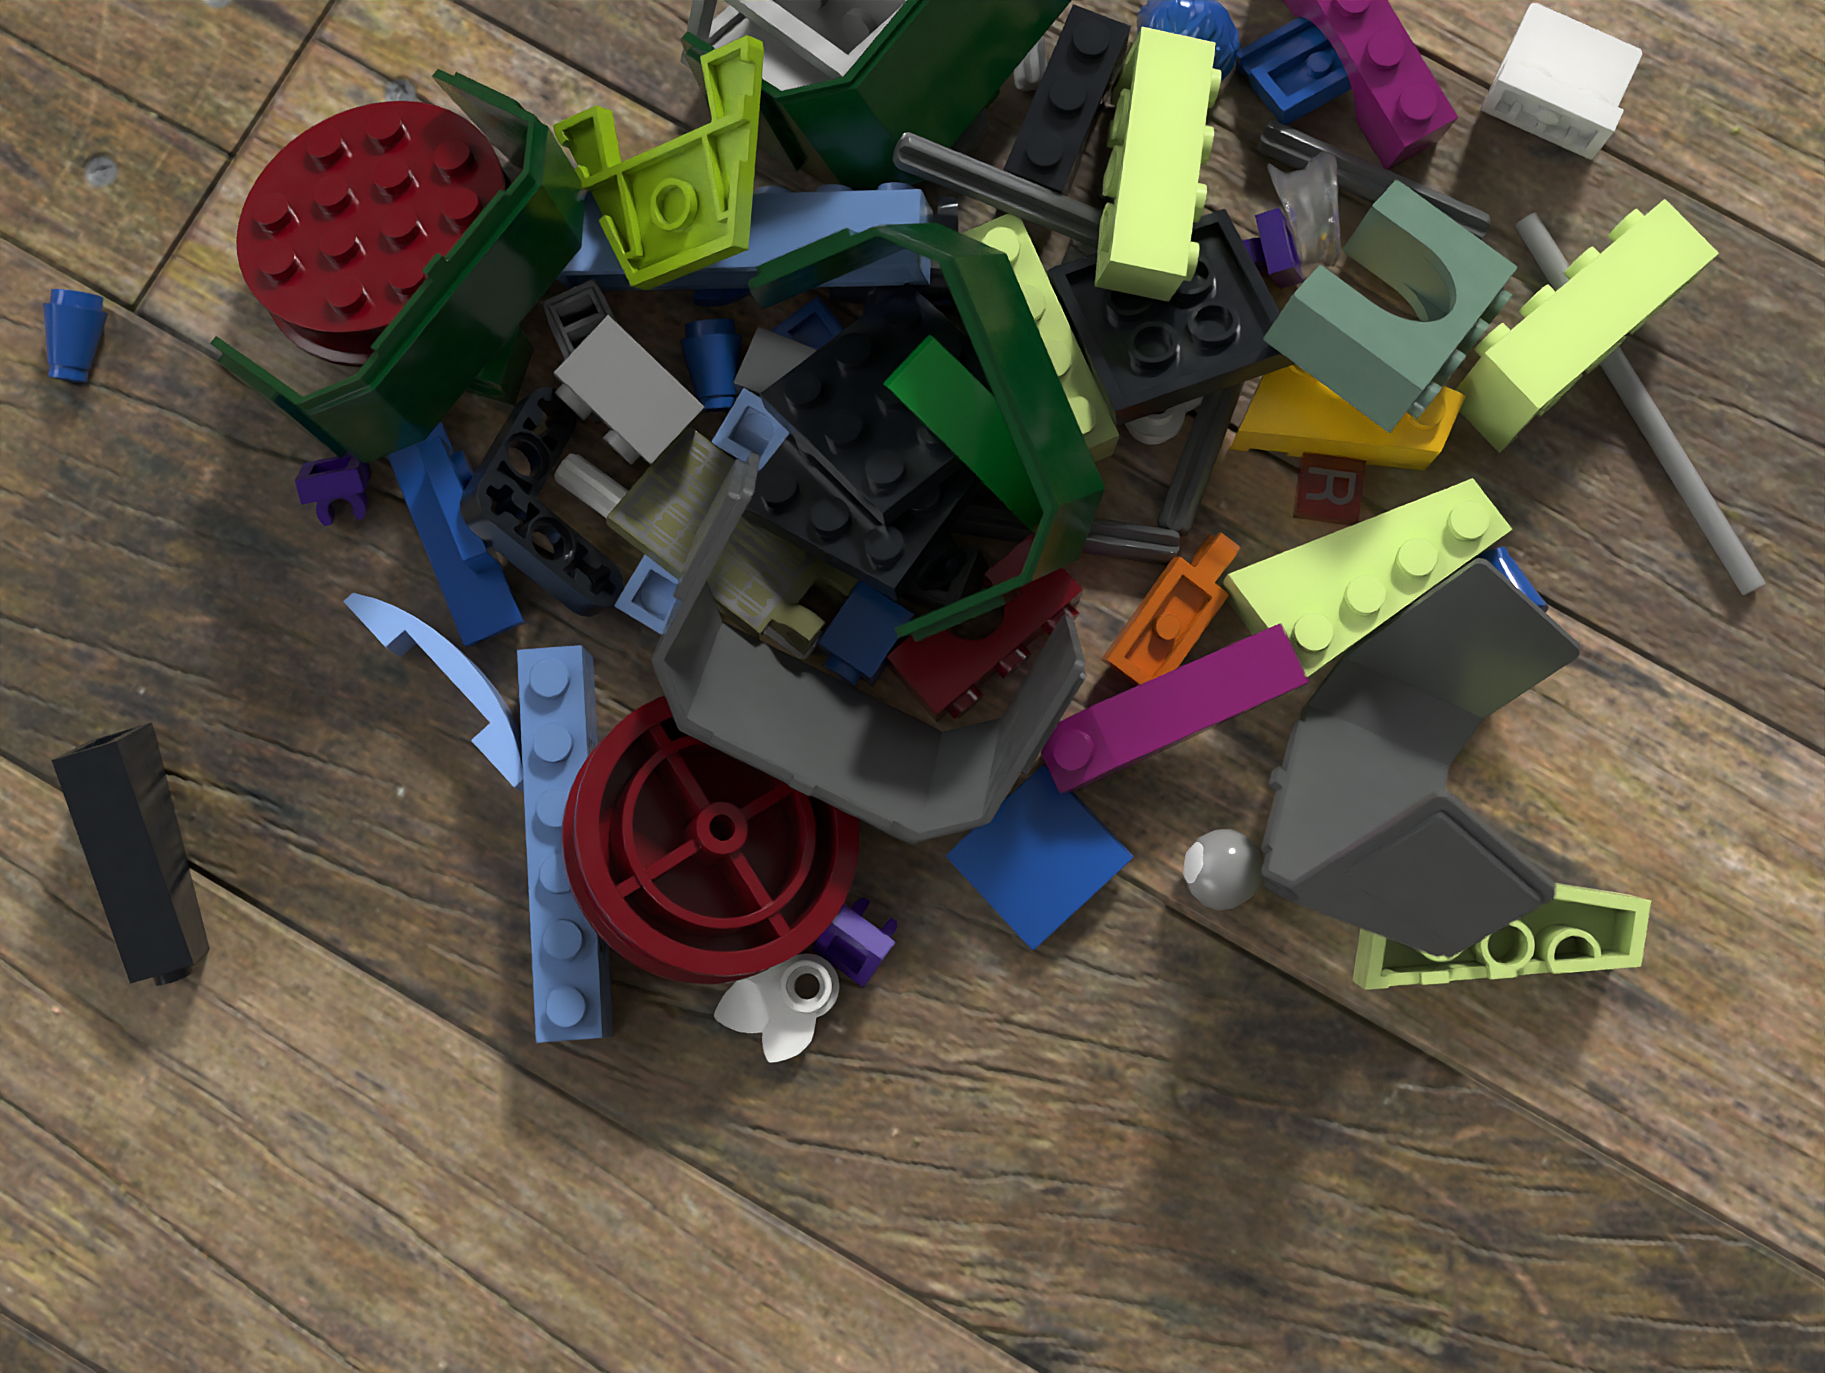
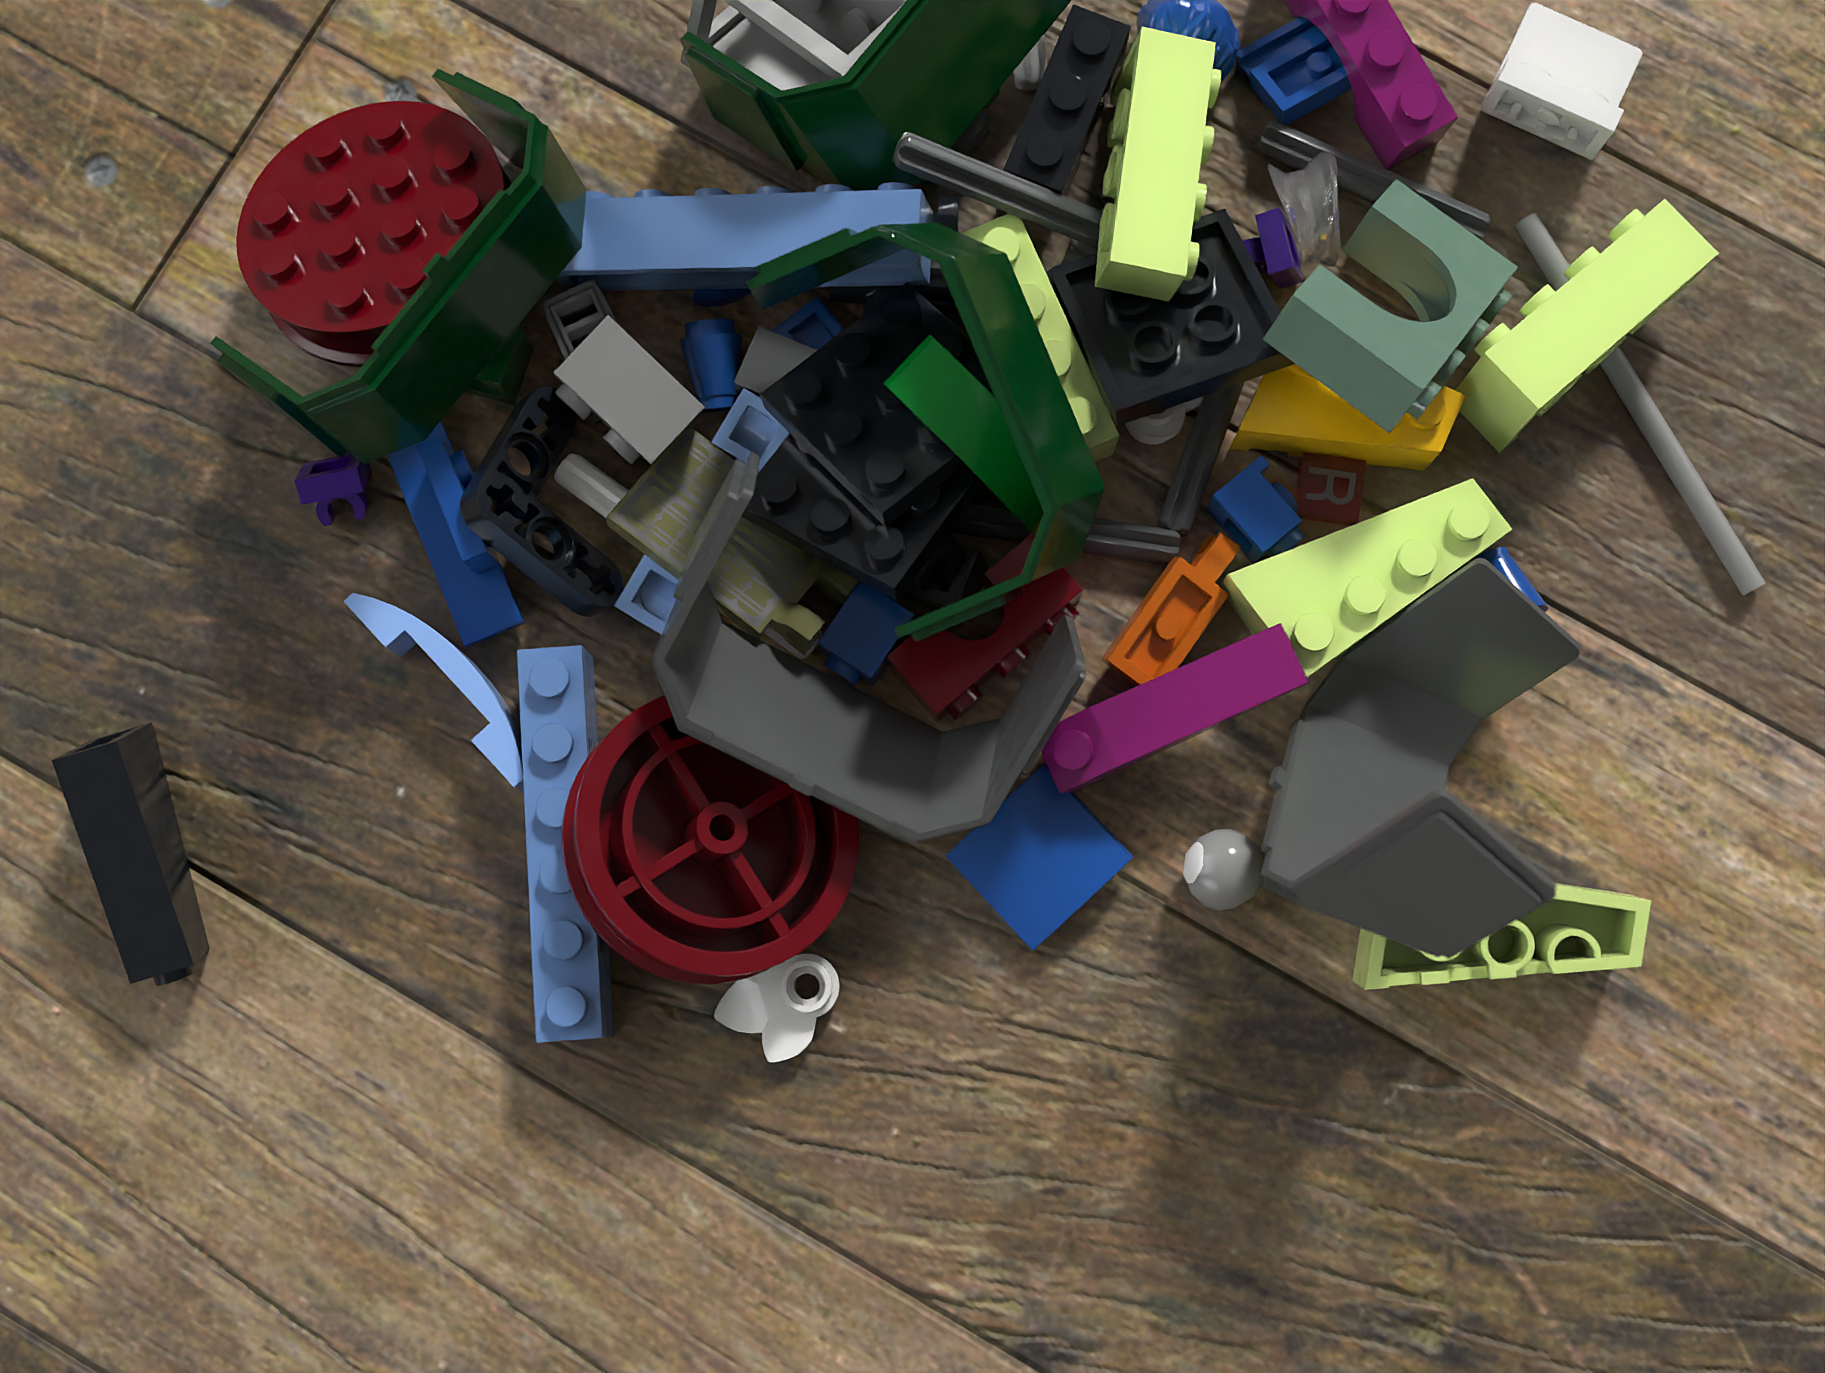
(72, 333): blue cone -> none
(686, 197): lime wing -> none
(856, 944): dark purple tile -> none
(1257, 513): none -> blue brick

